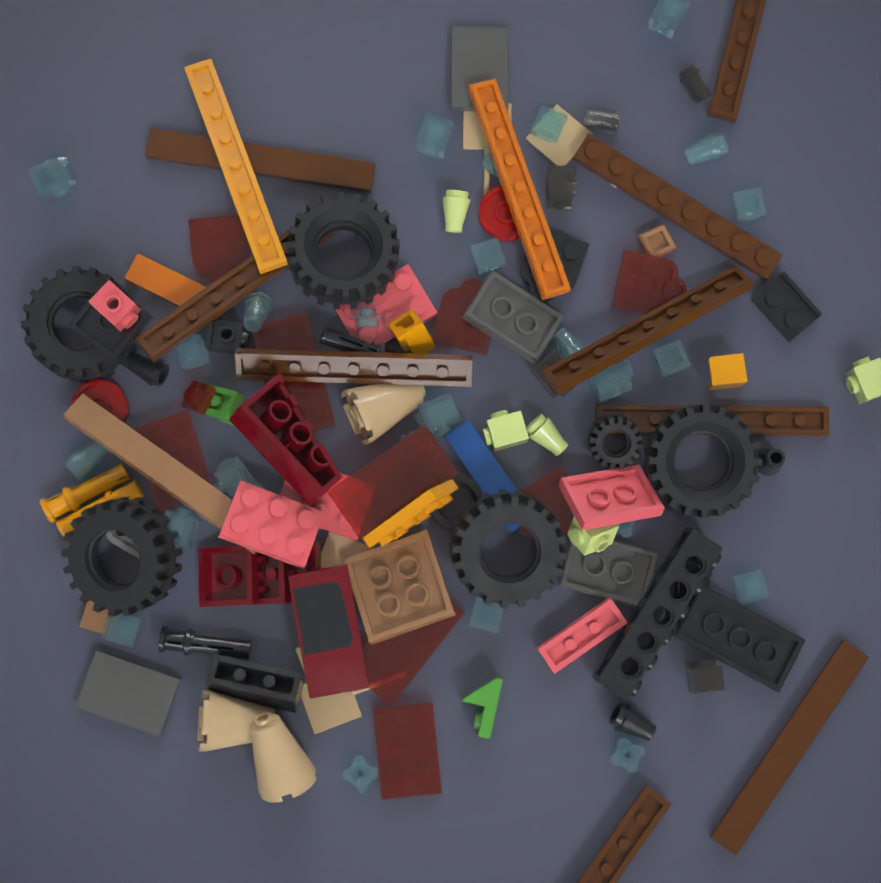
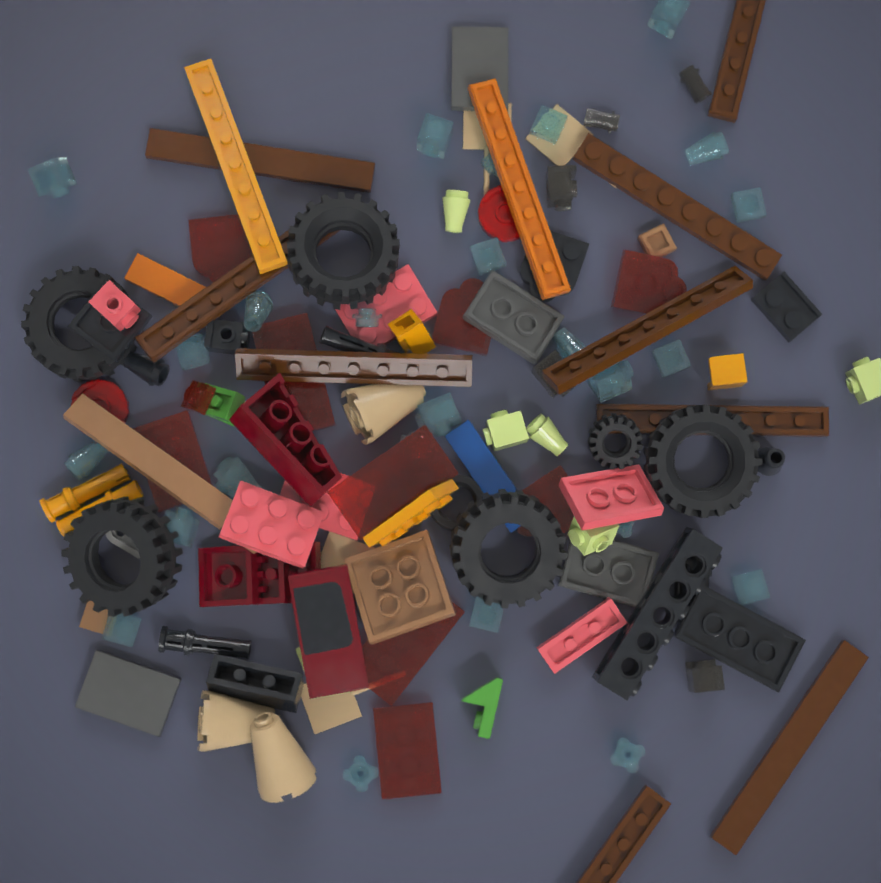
(632, 722): black cone -> none

